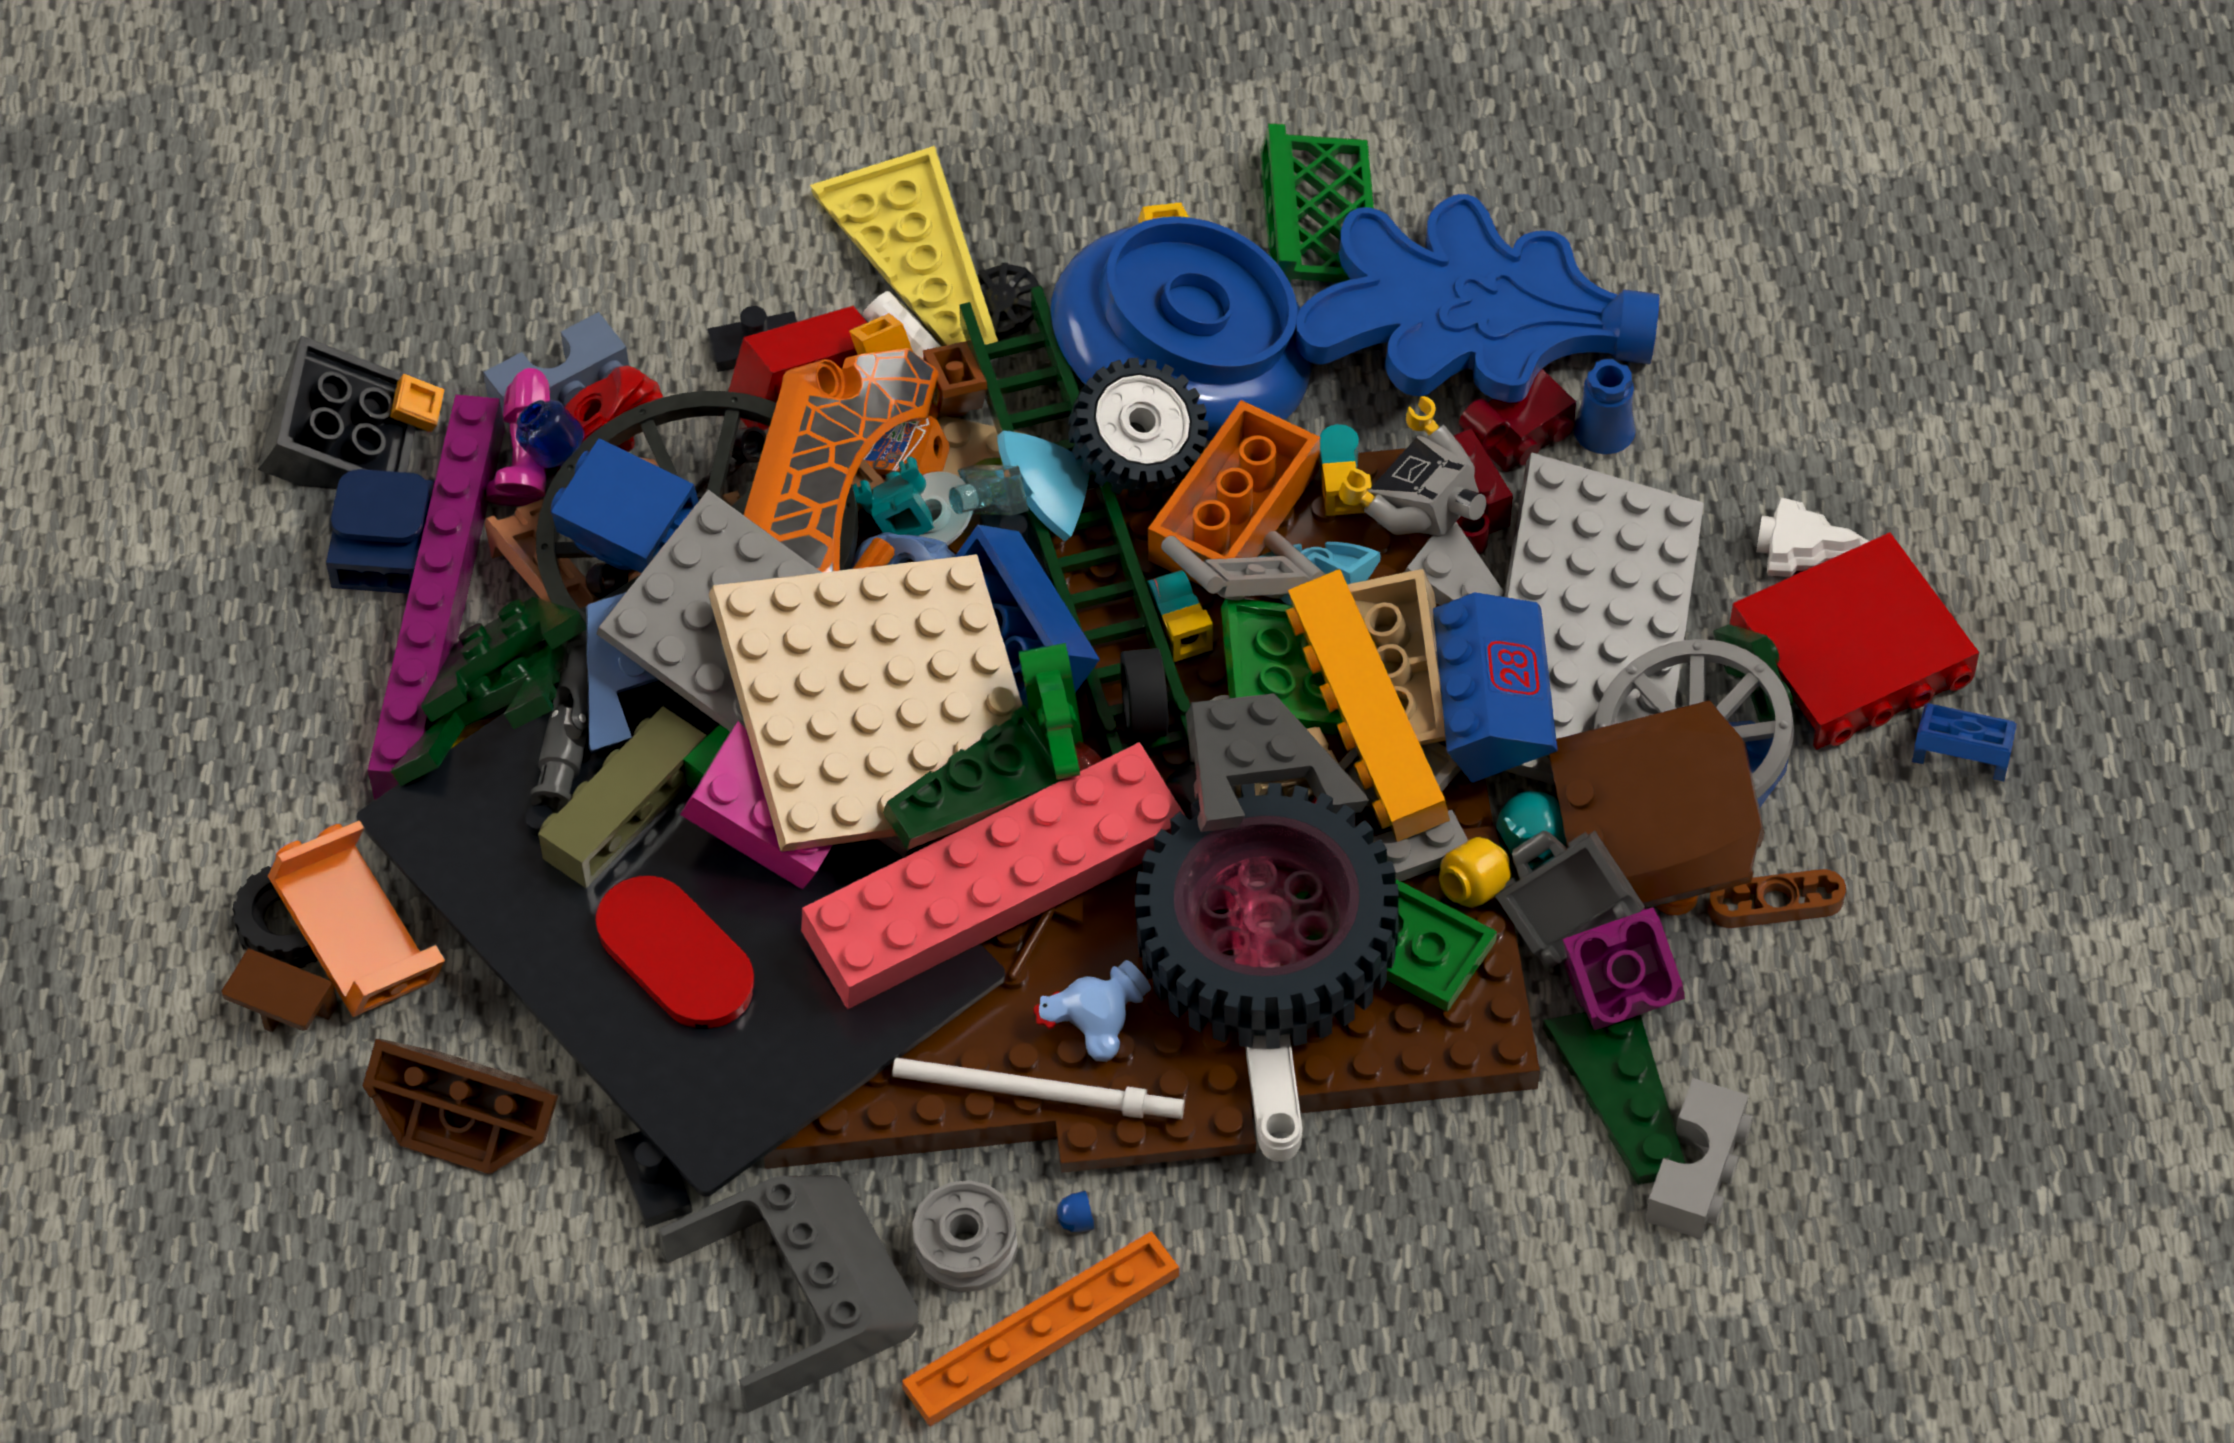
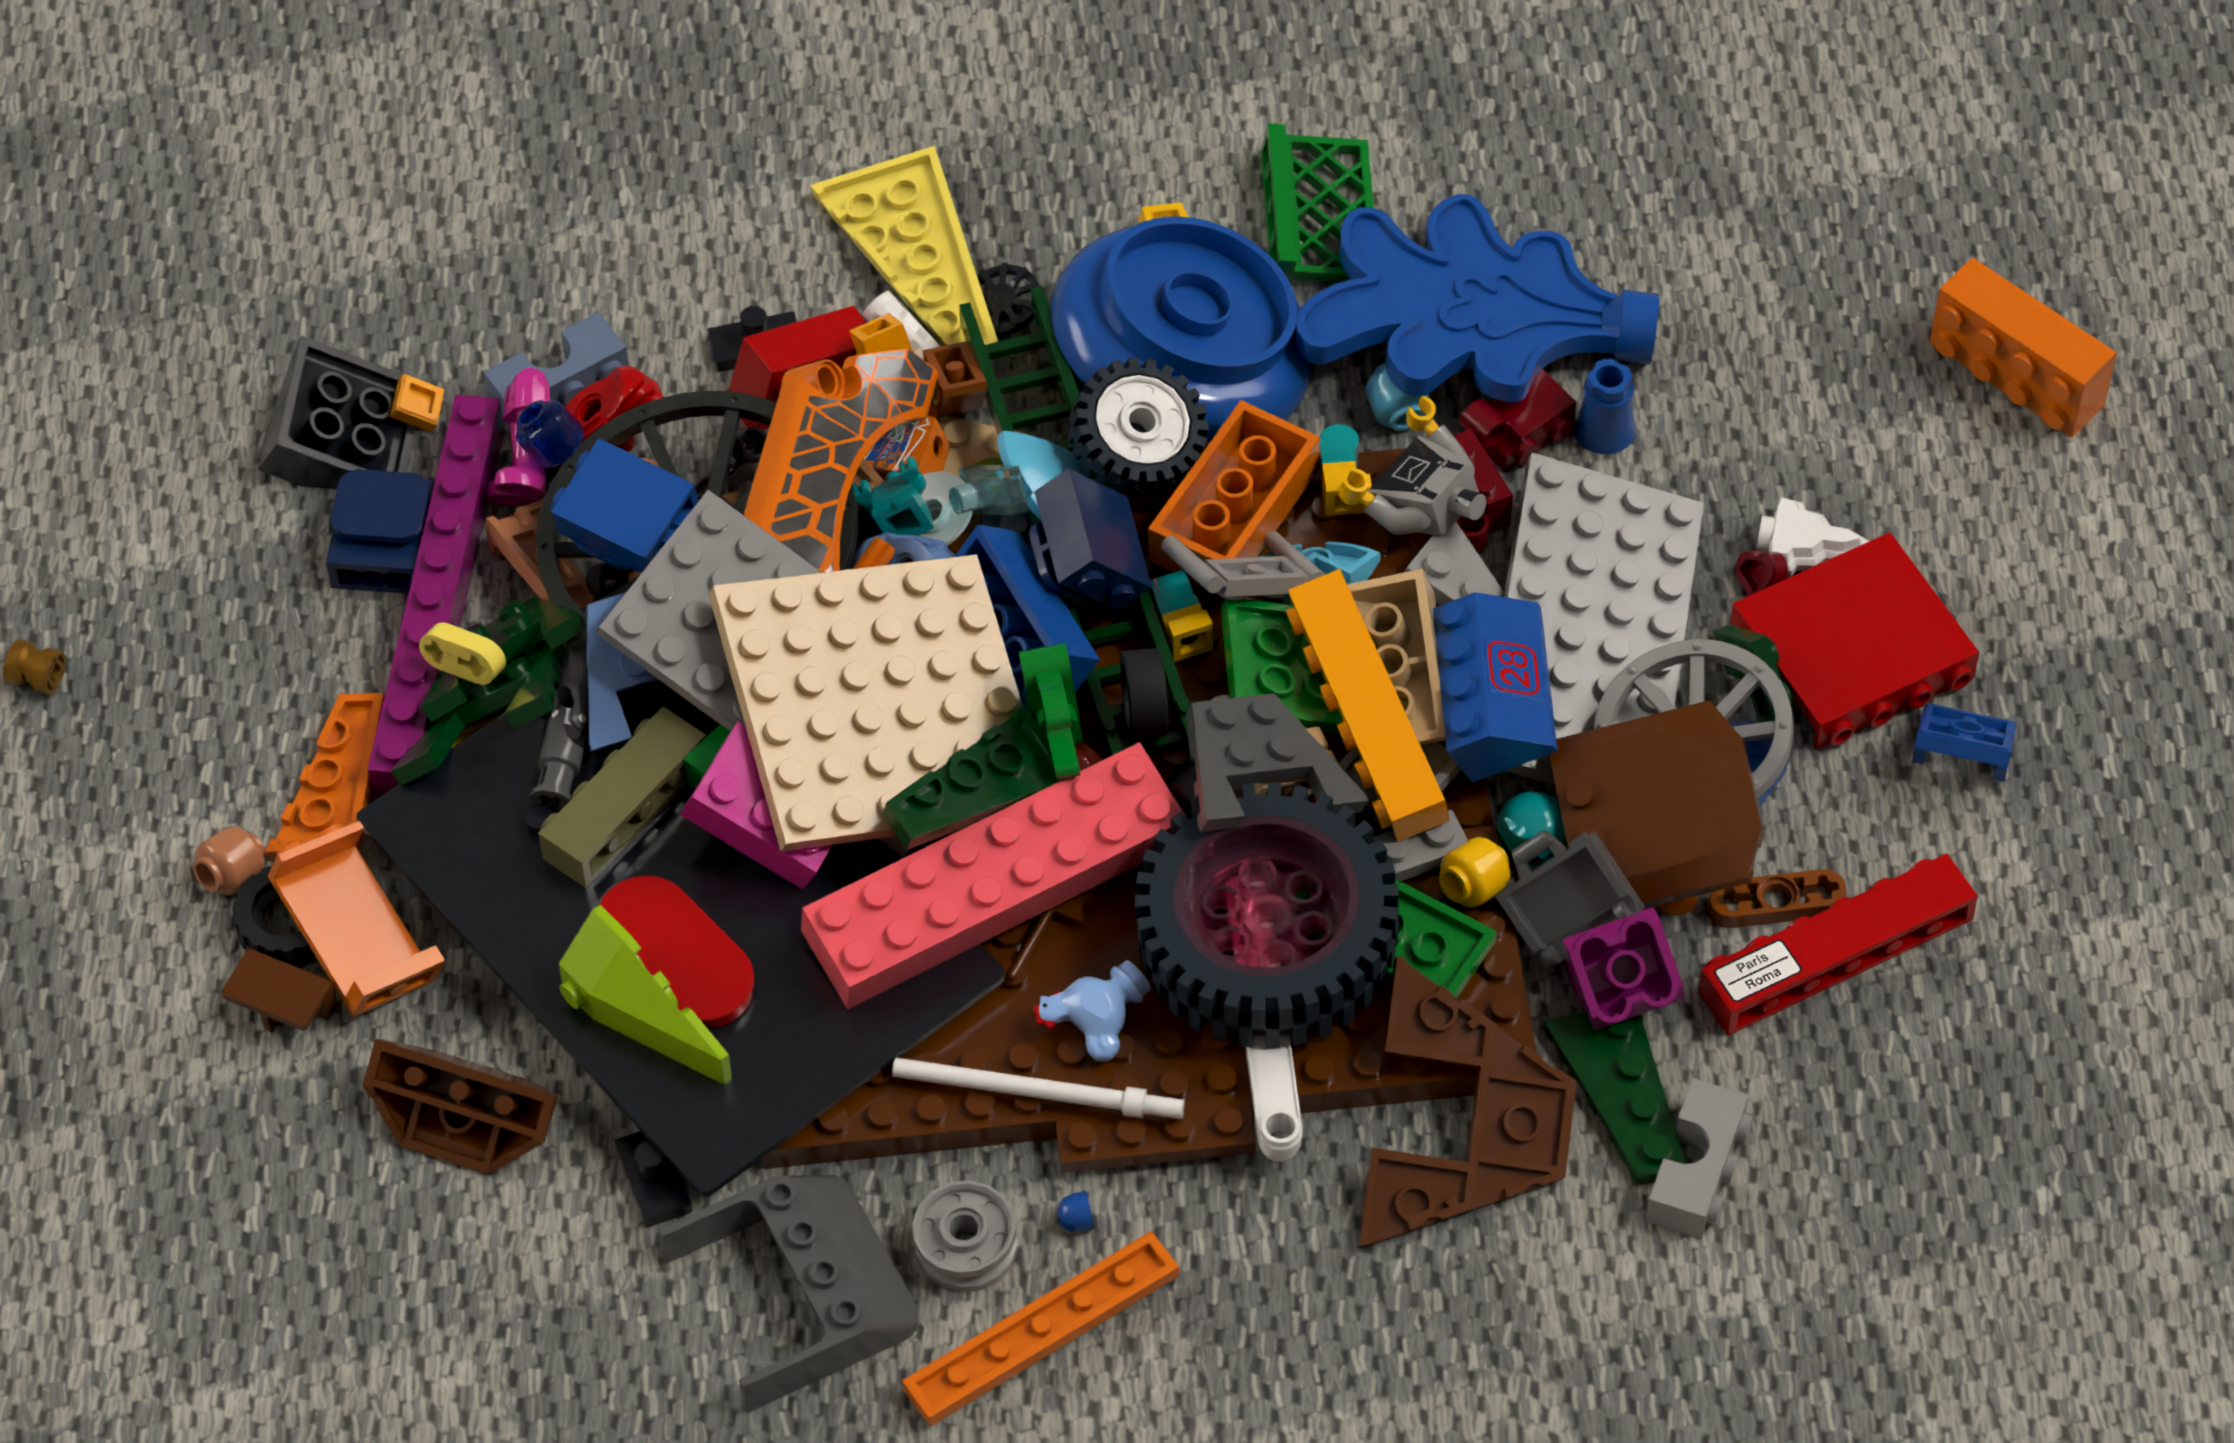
(34, 666): none -> pearl gold wheel
(228, 860): none -> nougat head
(338, 777): none -> orange wing
(462, 653): none -> light yellow beam
(618, 991): none -> lime wedge
(1088, 543): none -> dark blue brick
(1389, 402): none -> medium azure head
(1516, 1121): none -> reddish brown wing
(1760, 570): none -> dark red tile
(1836, 943): none -> red brick
(2022, 347): none -> orange brick

